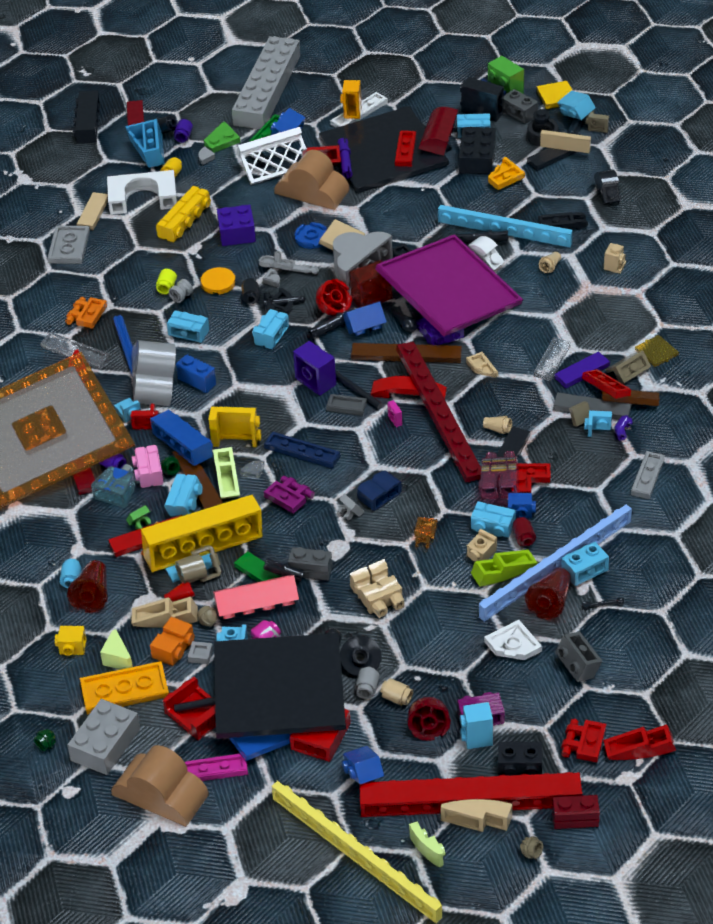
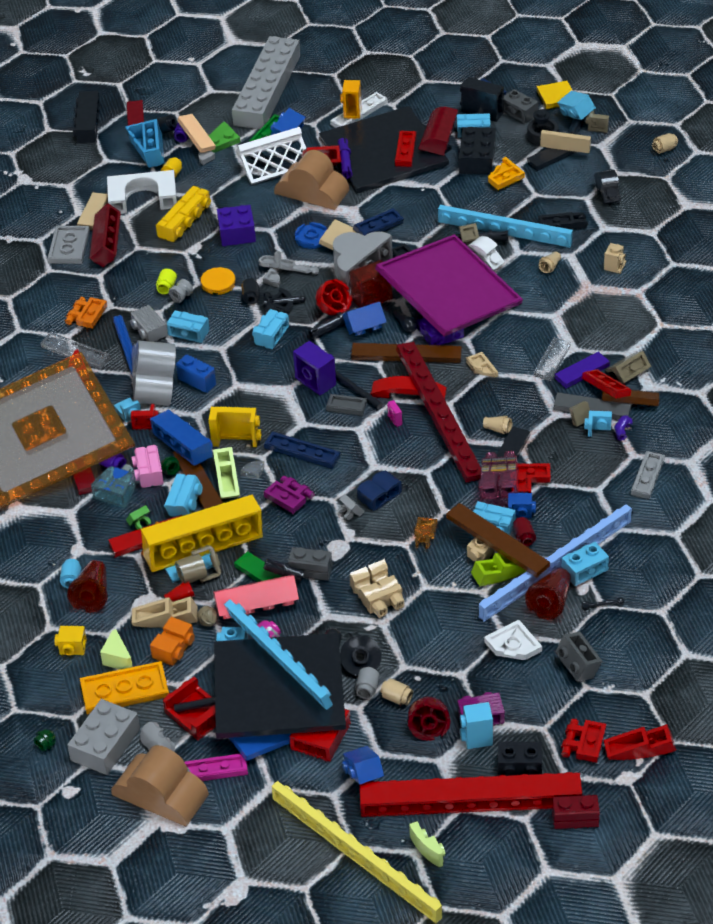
(105, 235): none -> dark red brick
(148, 324): none -> light grey brick
(152, 735): none -> light grey piece
(196, 133): none -> light nougat tile
(200, 652): light grey tile -> none
(284, 658): none -> medium azure plate
(379, 222): none -> dark blue tile
(469, 233): none -> dark tan tile
(477, 813): tan slope -> none
(498, 540): none -> reddish brown tile
(506, 74): bright green brick -> none
(531, 847): dark tan plate -> none
(657, 350): clear yellow piece -> none
(664, 143): none -> tan brick

